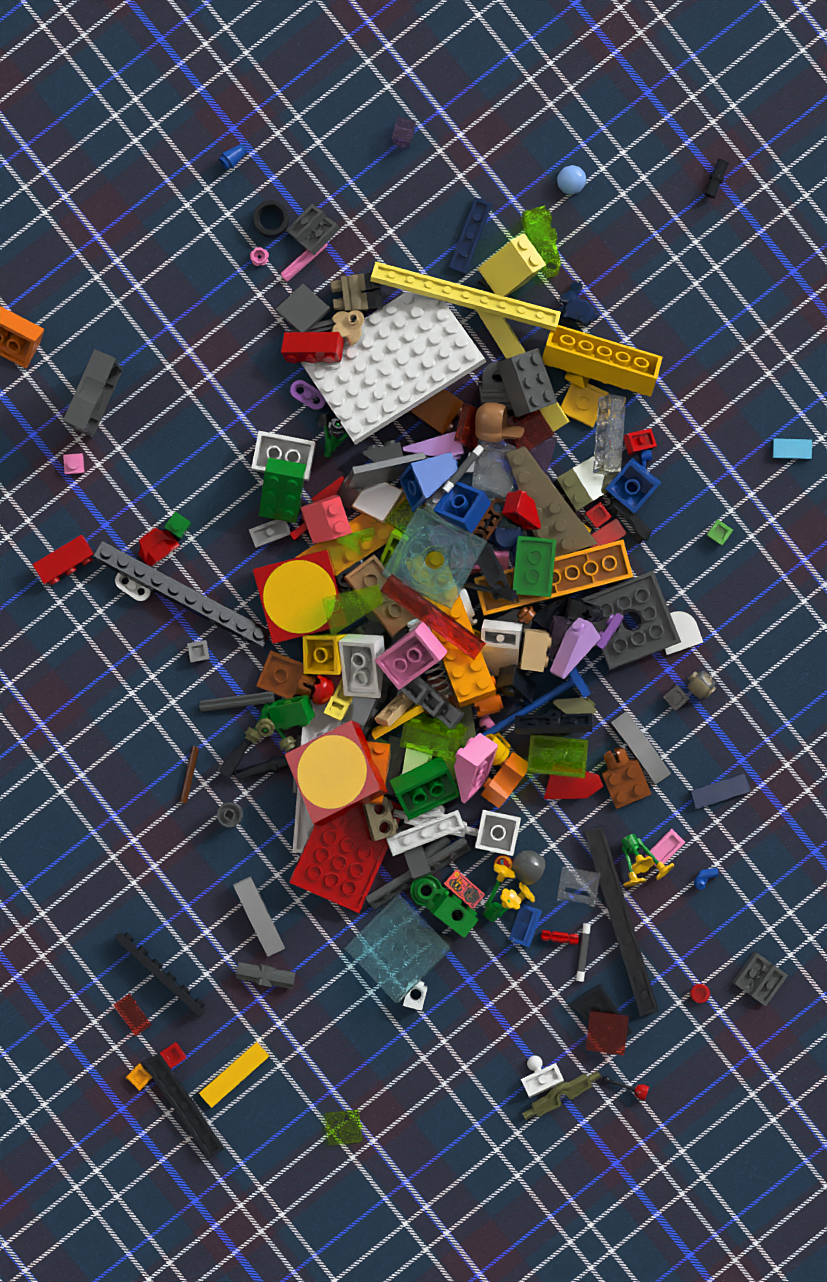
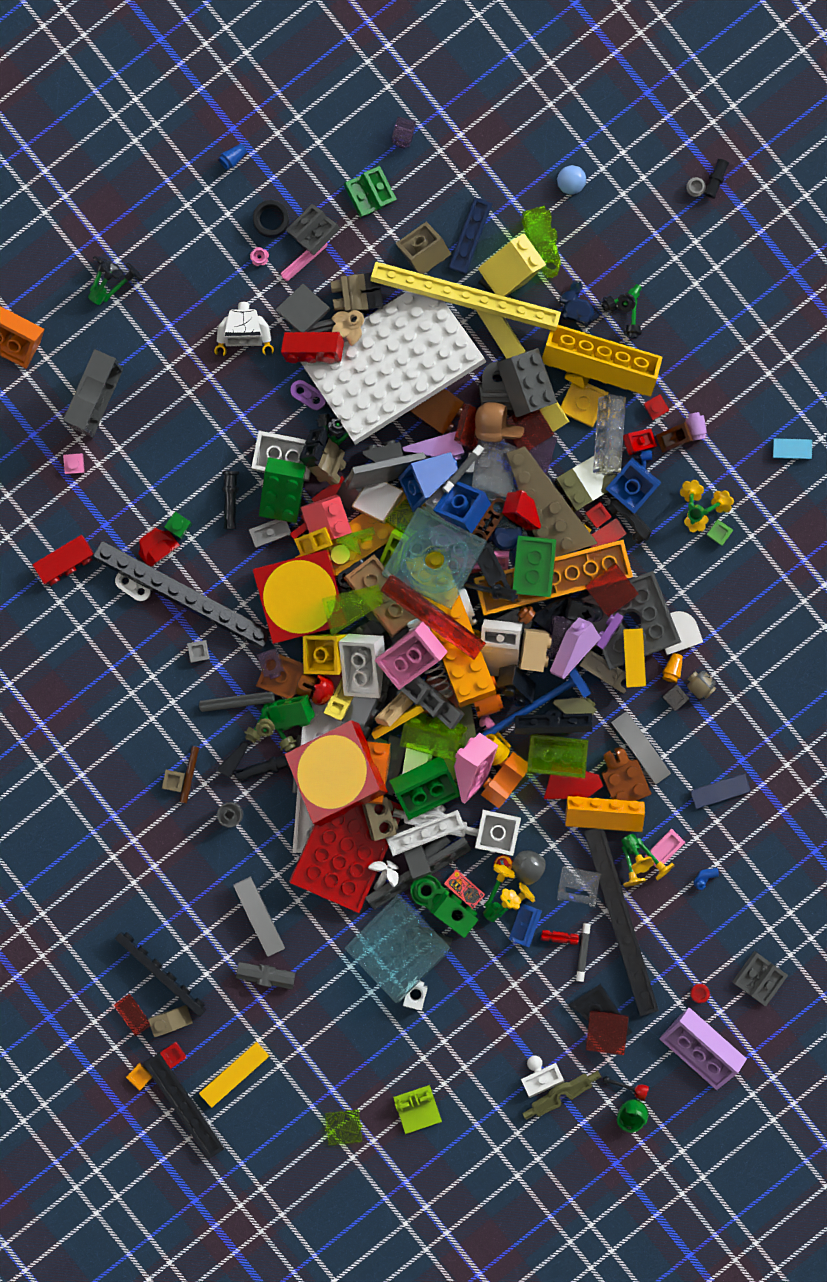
(98, 292): none -> plant
(170, 1020): none -> dark tan slope
(173, 780): none -> dark tan plate
(230, 489): none -> black pin
(243, 328): none -> white torso
(263, 660): none -> clear purple brick
(313, 541): none -> yellow slope
(323, 457): none -> hips
(340, 554): none -> light yellow tile
(370, 192): none -> green slope
(387, 873): none -> white plant
(417, 1109): none -> lime hinge
(423, 248): none -> dark tan slope
(598, 667): none -> dark tan plate
(604, 814): none -> light orange brick
(611, 589): none -> clear red tile
(626, 302): none -> black plant
(632, 1115): none -> green helmet
(634, 658): none -> yellow tile
(656, 407): none -> red plate
(673, 668): none -> light orange cone
(674, 437): none -> reddish brown slope
(696, 187): none -> light grey plate
(696, 426): none -> lavender brick
(696, 515): none -> yellow plant
(703, 1049): none -> lavender slope

